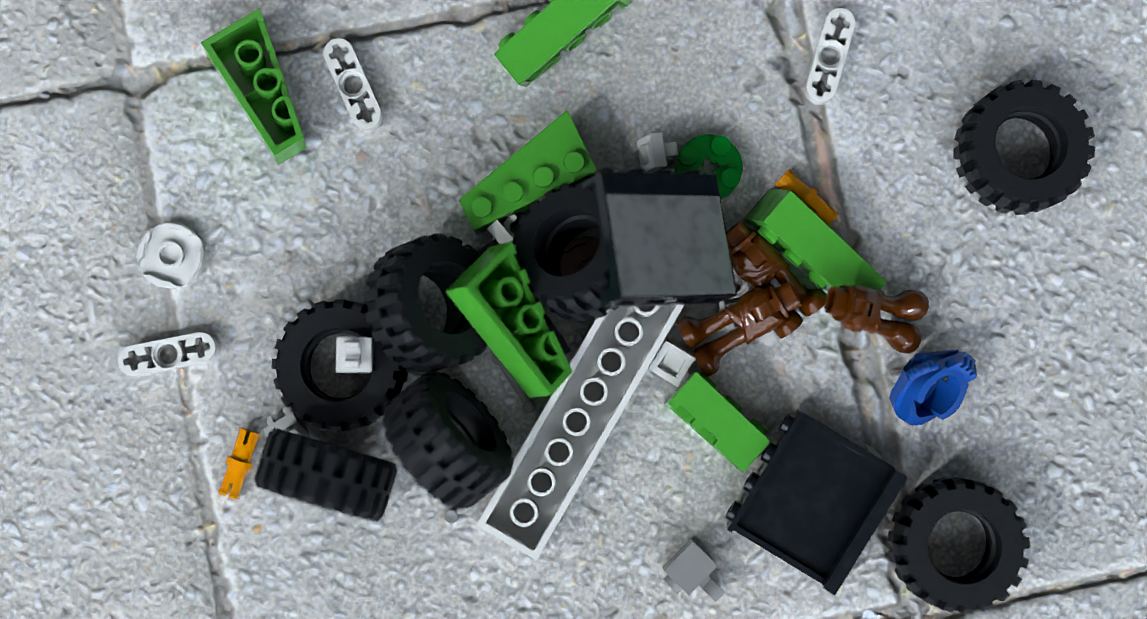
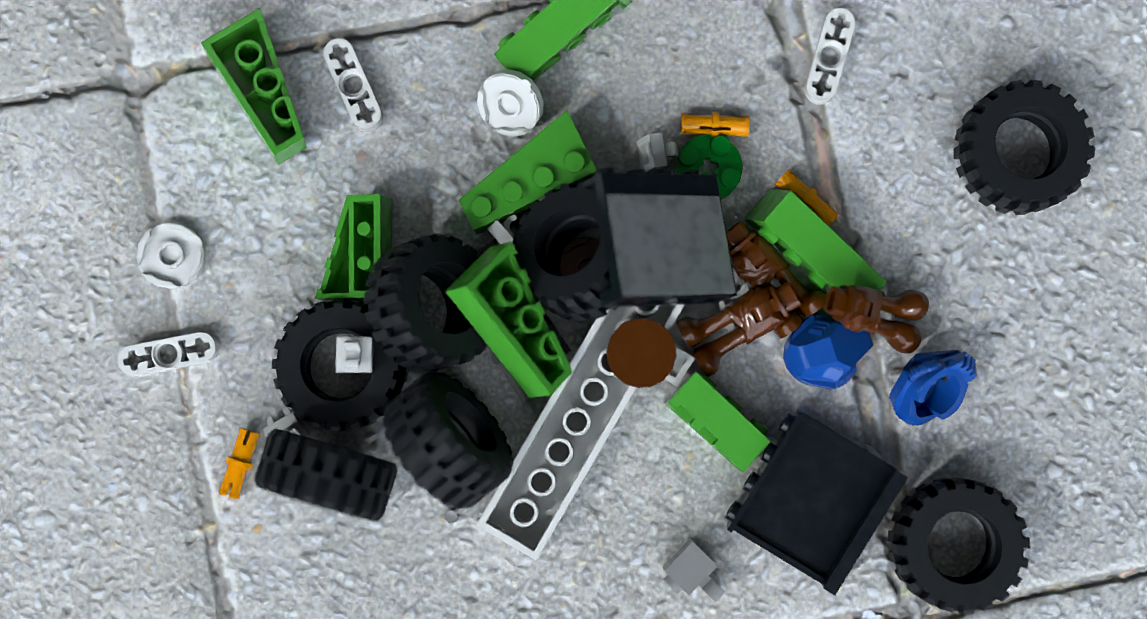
(360, 240): none -> bright green wedge
(510, 102): none -> white tile
(641, 353): none -> reddish brown tile
(714, 125): none -> light orange pin
(824, 352): none -> blue helmet

